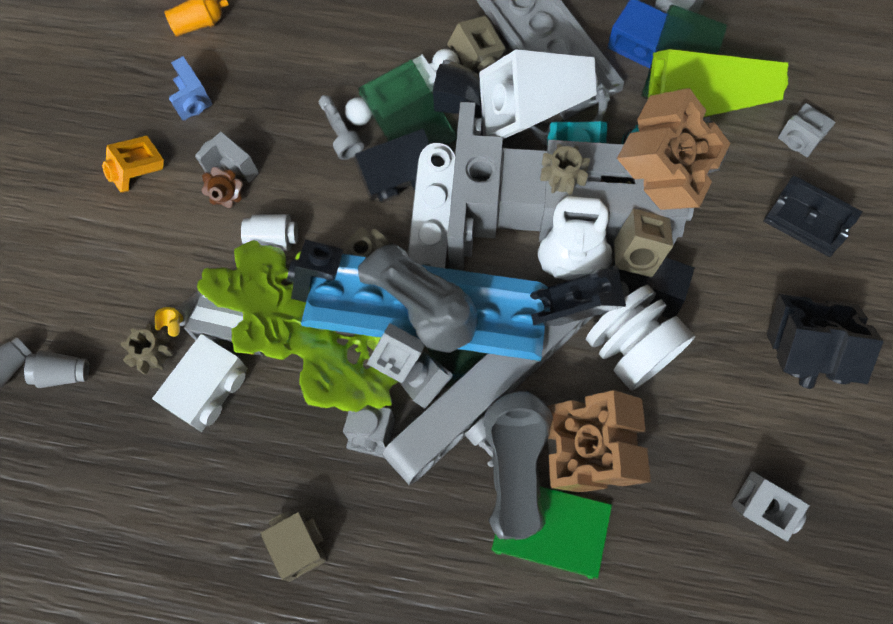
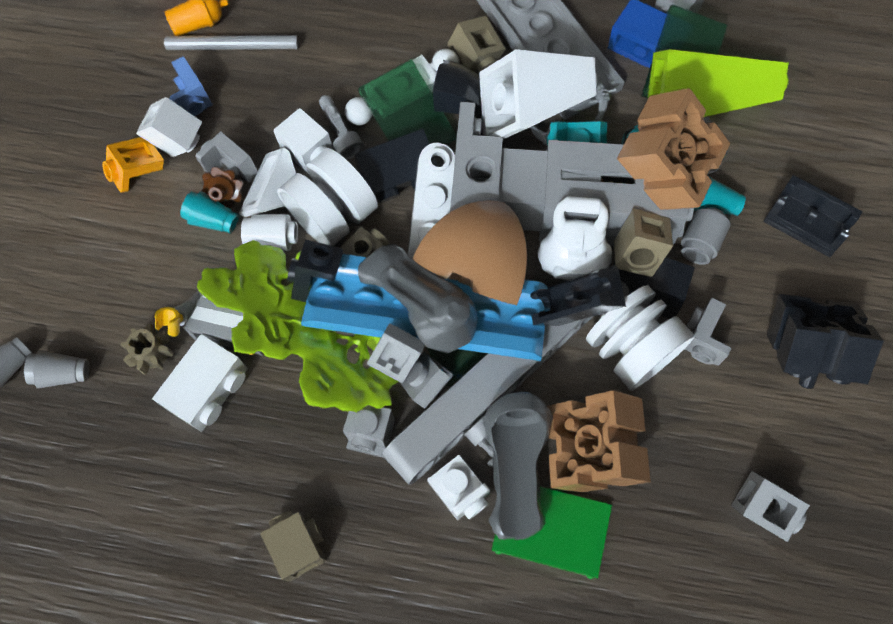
(170, 127): none -> white brick
(206, 213): none -> teal cone
(231, 42): none -> light grey bar
(272, 174): none -> white slope
(302, 138): none -> white brick
(334, 193): none -> white wheel
(460, 489): none -> white bracket
(479, 248): none -> medium nougat brick
(574, 165): dark tan gear -> none
(702, 323): none -> light grey bracket
(705, 235): none -> light grey brick
(723, 198): none -> teal cone
(806, 130): light grey bracket -> none

